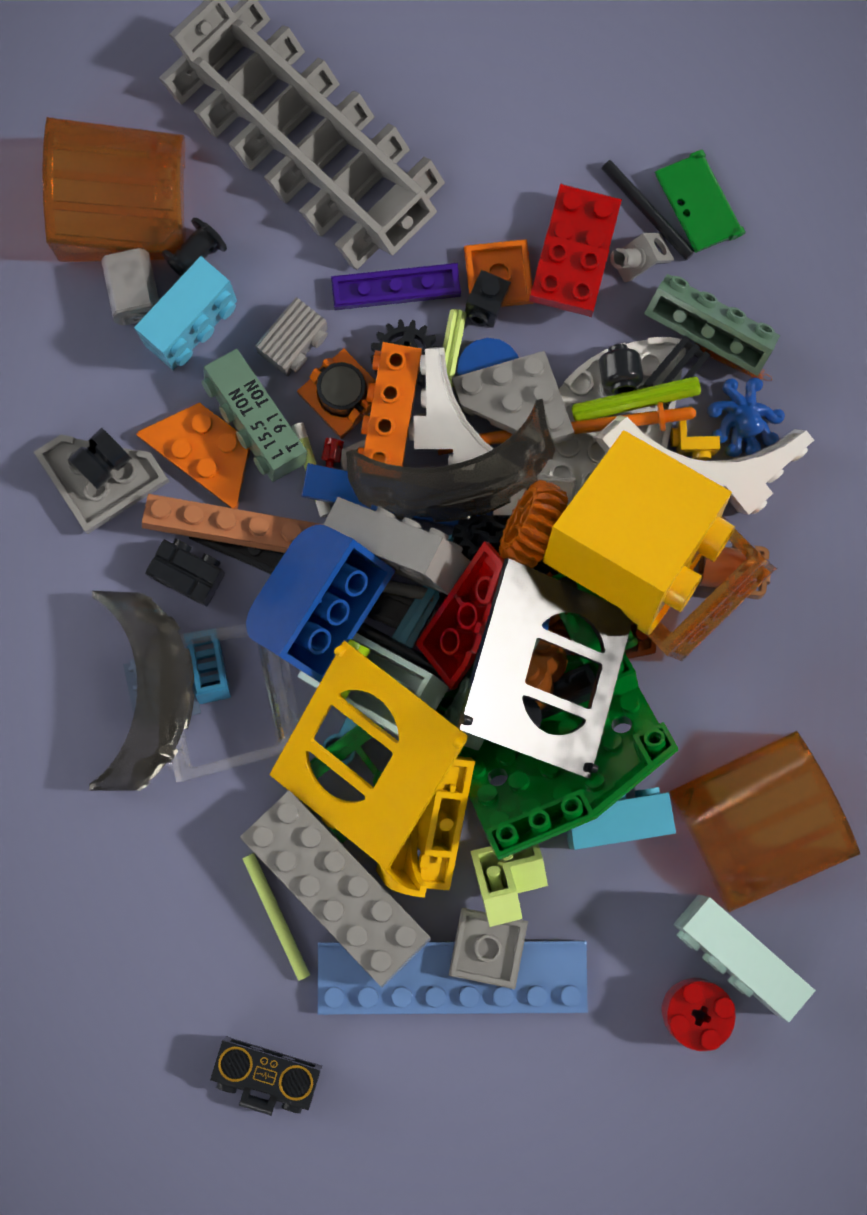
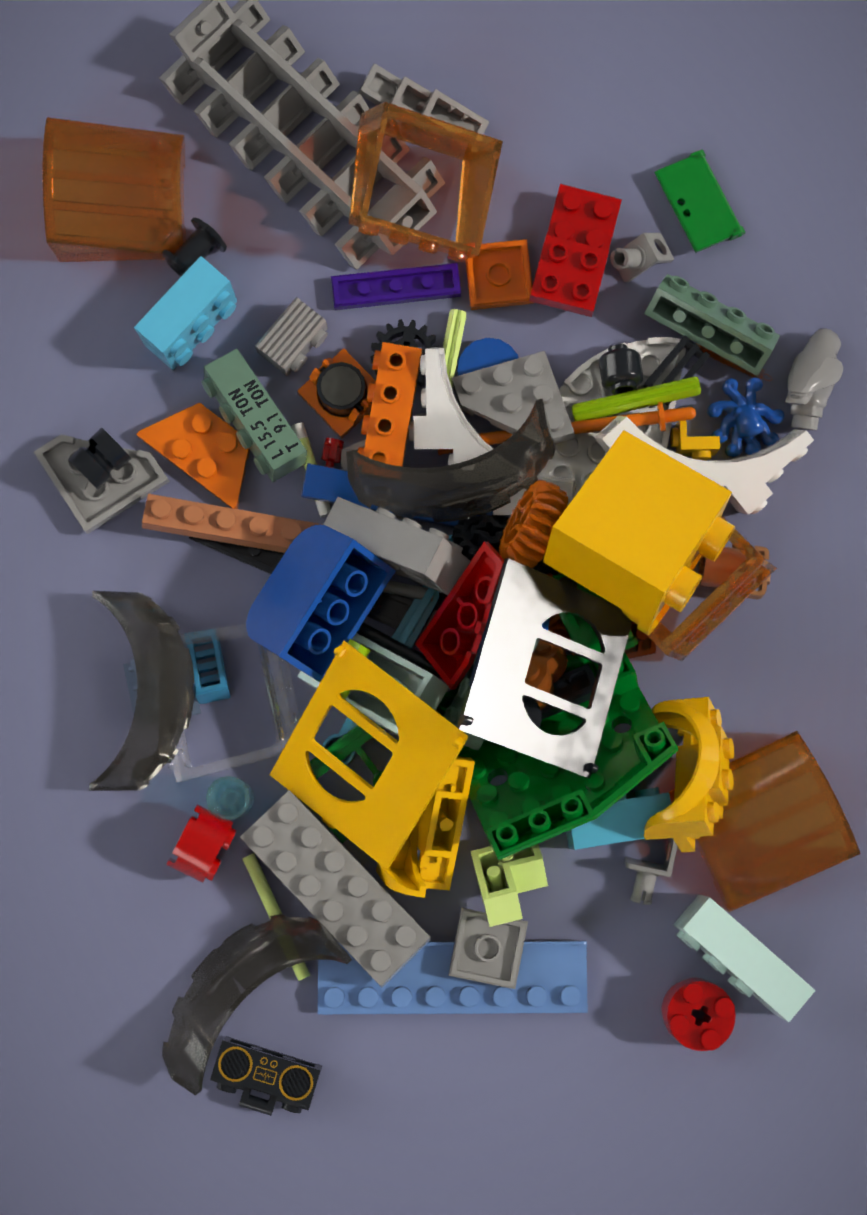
(130, 285): flat silver piece -> none
(186, 572): black brick -> none
(201, 844): none -> red brick
(229, 977): none -> clear smoke windscreen
(230, 798): none -> clear light blue wheel
(385, 87): none -> light grey slope
(478, 175): none -> clear orange windscreen
(486, 299): black bracket -> none
(648, 210): black bar -> none
(648, 872): none -> light grey bracket
(700, 772): none -> yellow piece
(813, 378): none -> light grey animal

